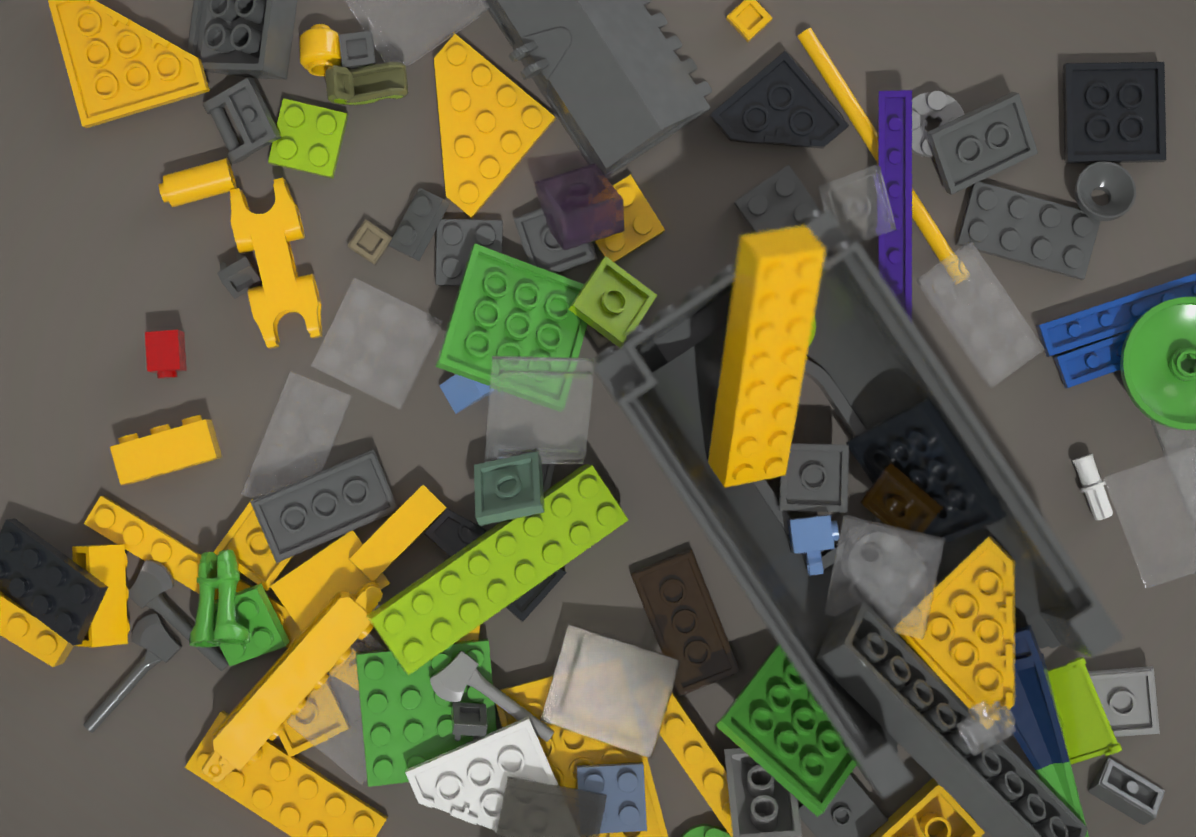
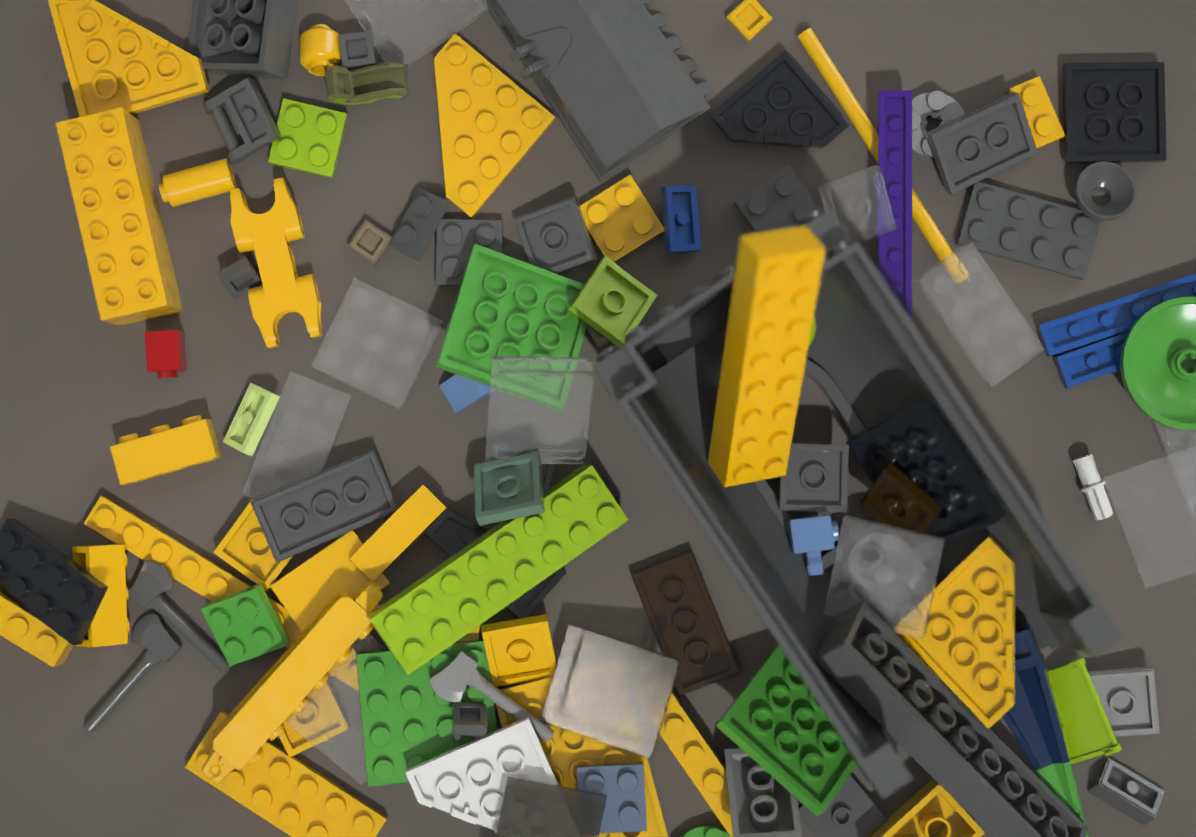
(119, 217): none -> yellow brick
(223, 575): bright green piece -> none
(251, 419): none -> yellowish green plate
(519, 650): none -> yellow plate
(580, 206): clear purple slope -> none
(681, 219): none -> blue plate
(986, 725): clear brick -> none
(1039, 112): none -> yellow plate

